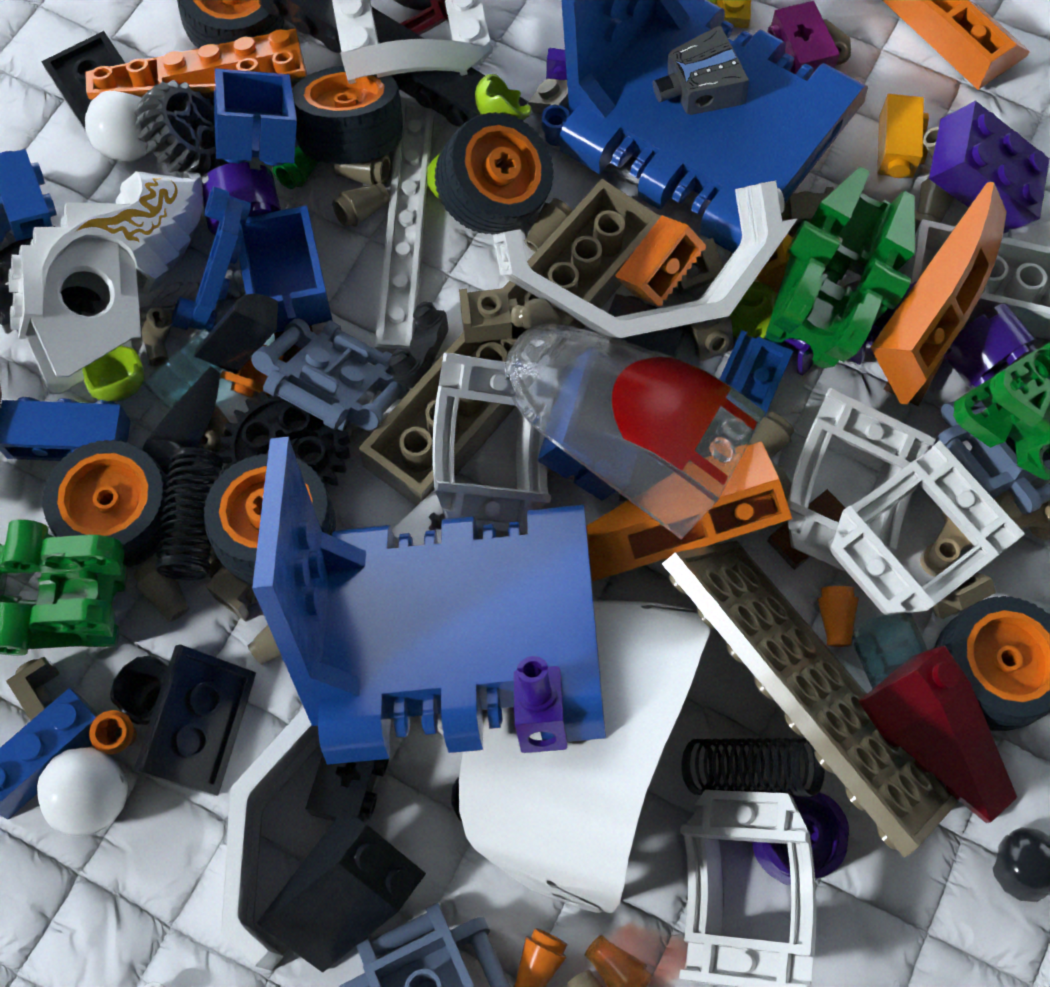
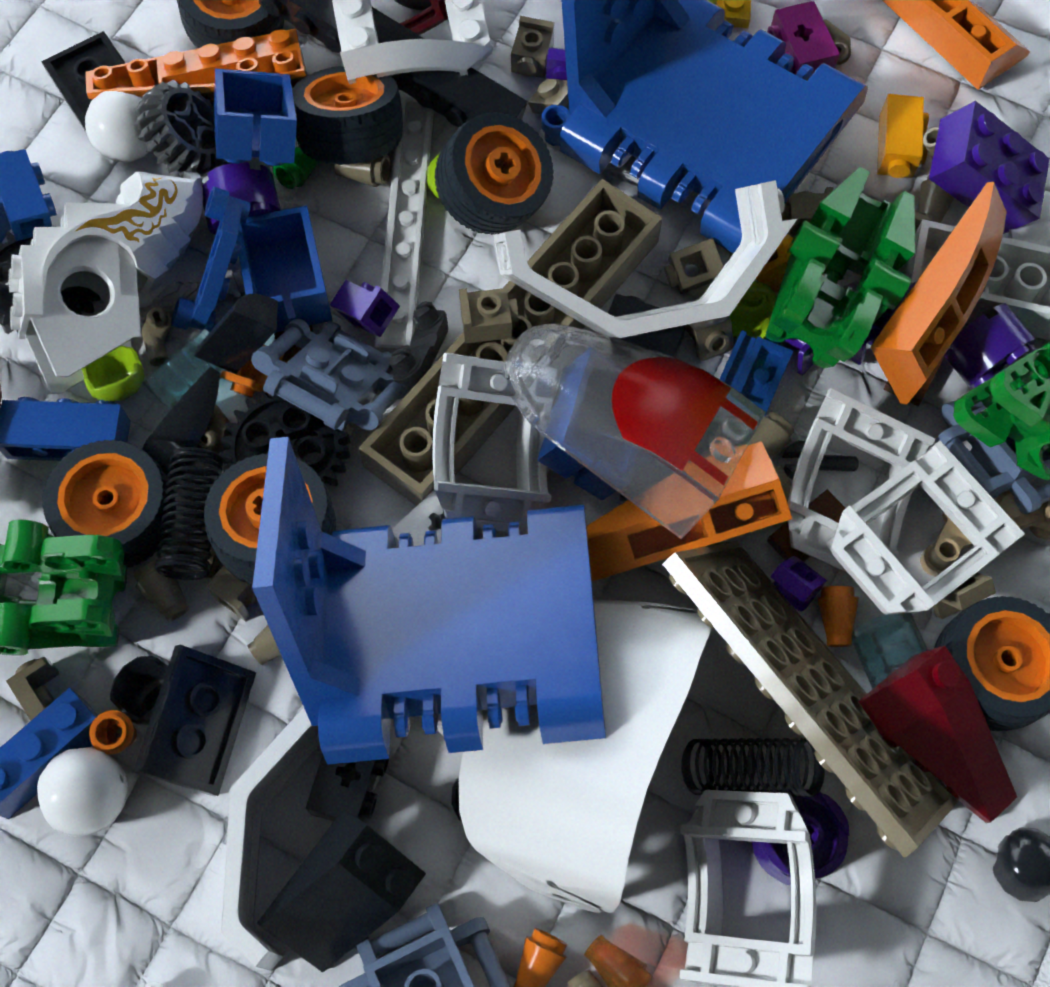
(358, 204): dark tan cone -> none
(365, 306): none -> dark purple brick
(494, 96): lime hair -> none
(532, 46): none -> dark tan brick
(534, 313): dark tan arm -> none
(538, 705): dark purple bracket -> none
(547, 222): dark tan cone -> none
(661, 260): orange brick -> none
(704, 75): dark grey torso -> none
(797, 582): none -> dark purple bracket
(828, 463): none -> black bar

